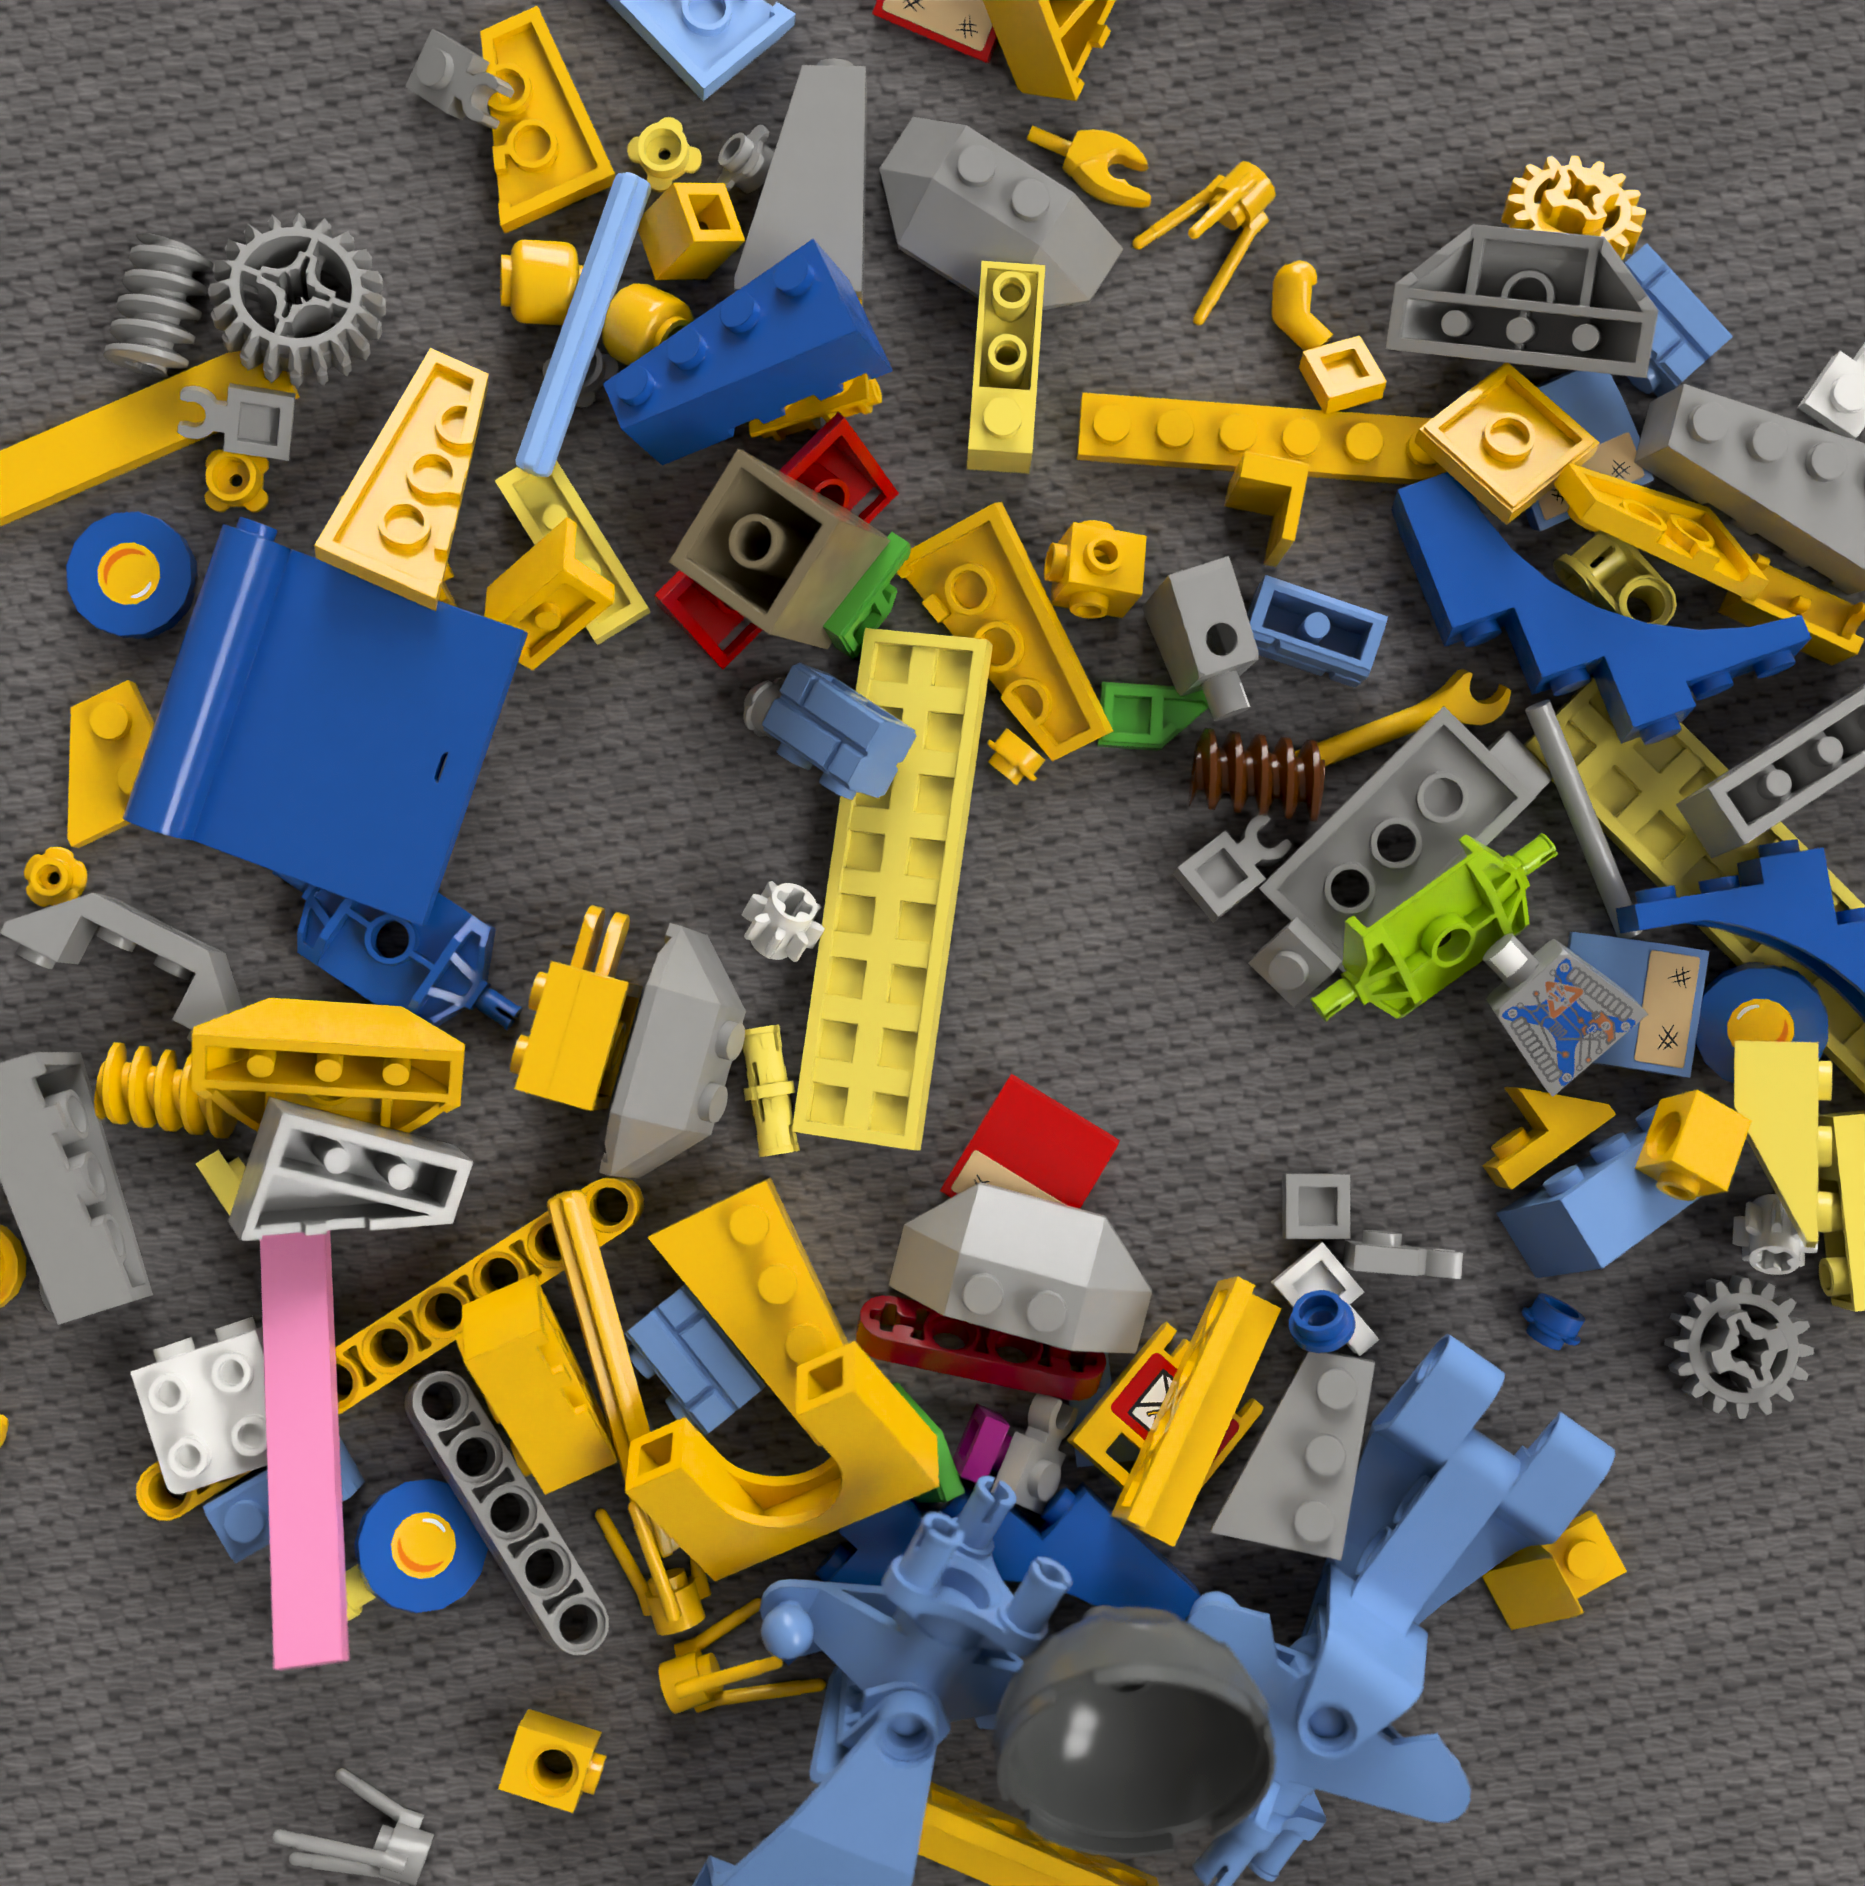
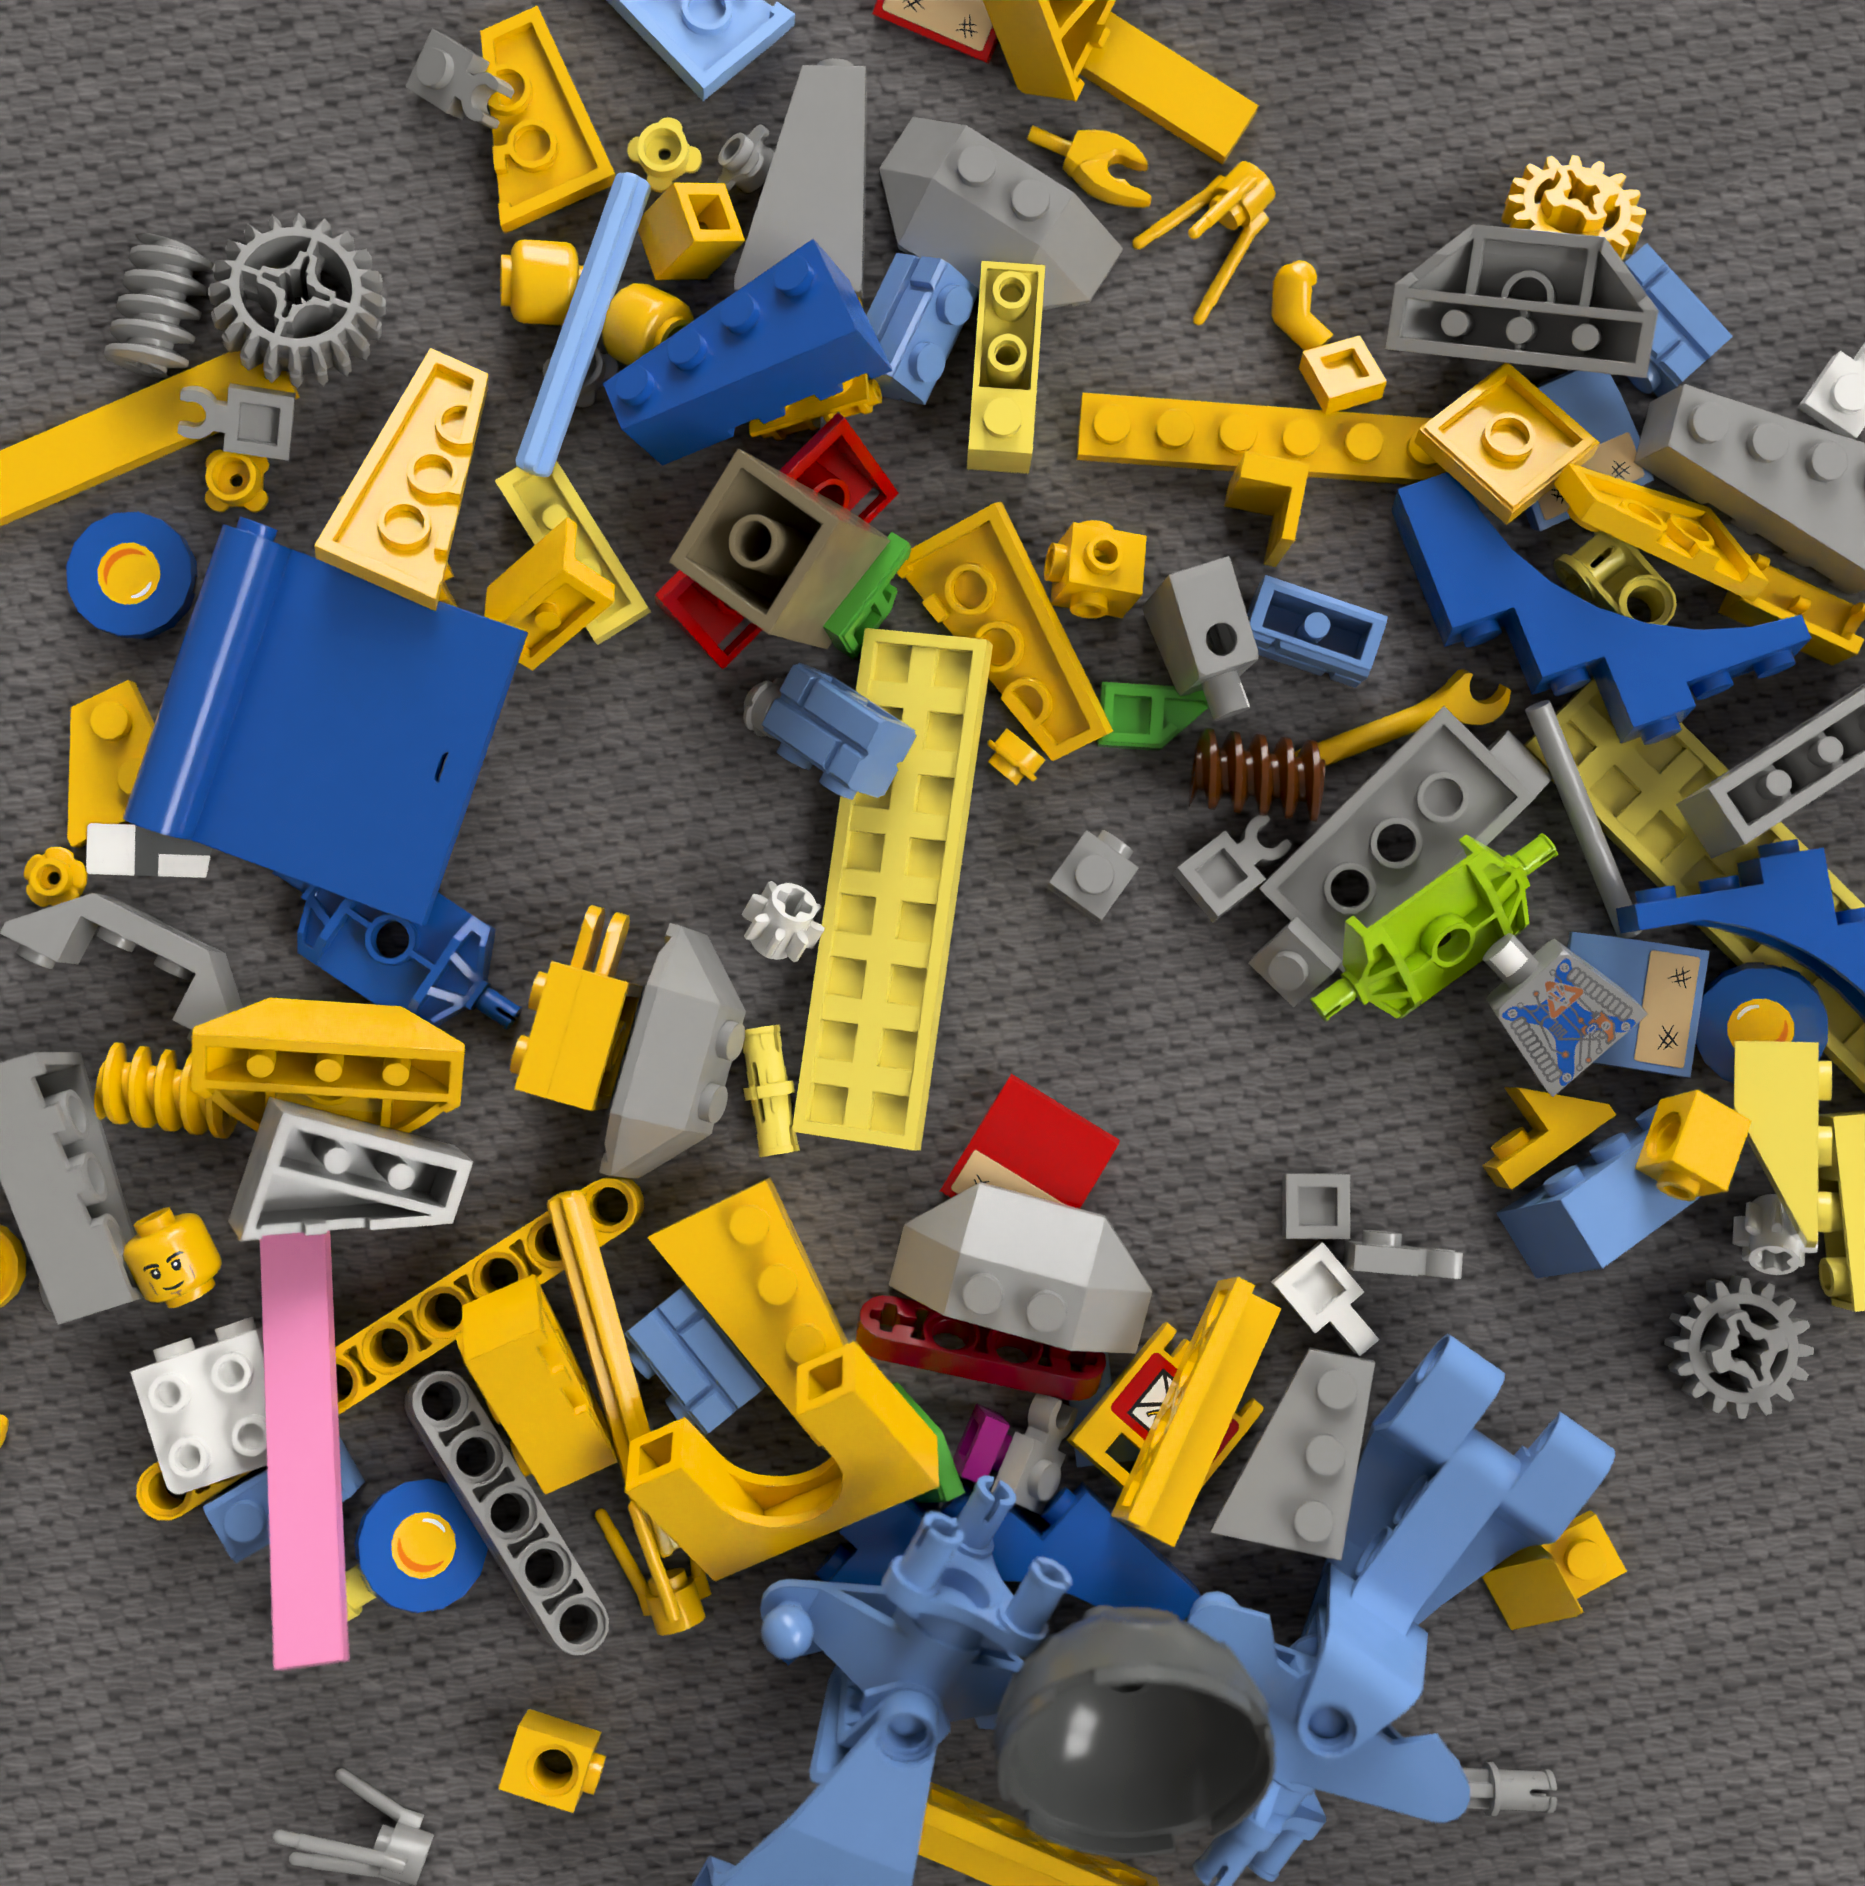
(142, 852): none -> white sticker
(172, 1257): none -> yellow head
(222, 1177): light yellow plate -> none
(698, 1681): yellow plant -> none
(918, 323): none -> medium blue brick
(1094, 874): none -> light grey brick
(1169, 90): none -> yellow tile
(1321, 1322): blue plate -> none
(1510, 1789): none -> light grey axle
(1553, 1322): blue plate -> none

